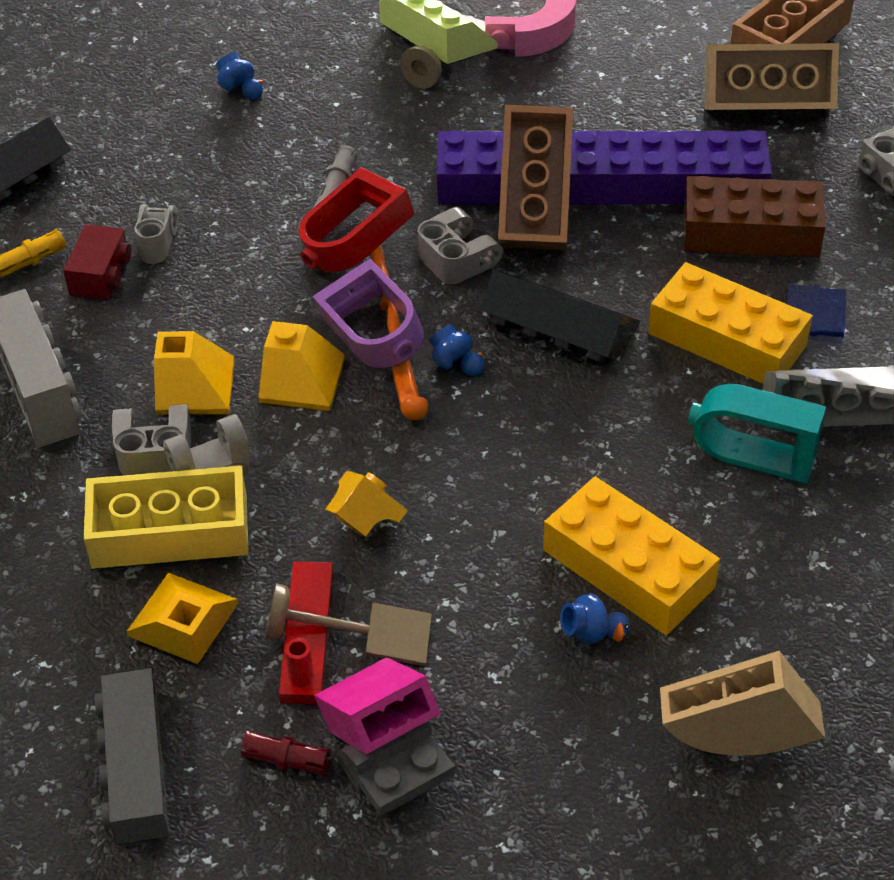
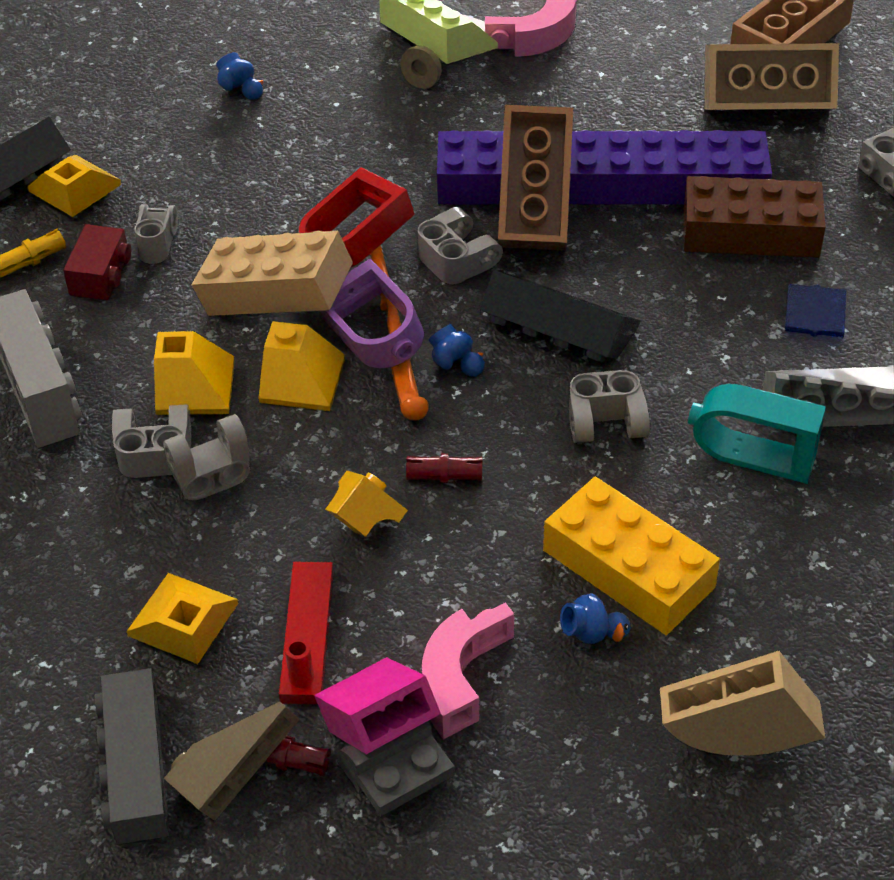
(73, 185): none -> yellow slope
(166, 517): light yellow brick -> none
(225, 761): none -> dark tan slope
(273, 273): none -> tan brick
(338, 171): light grey pin -> none
(391, 632): dark tan piece -> none
(444, 468): none -> dark red pin
(447, 655): none -> bright pink arch
(606, 398): none -> light grey piece
(728, 323): yellow brick -> none

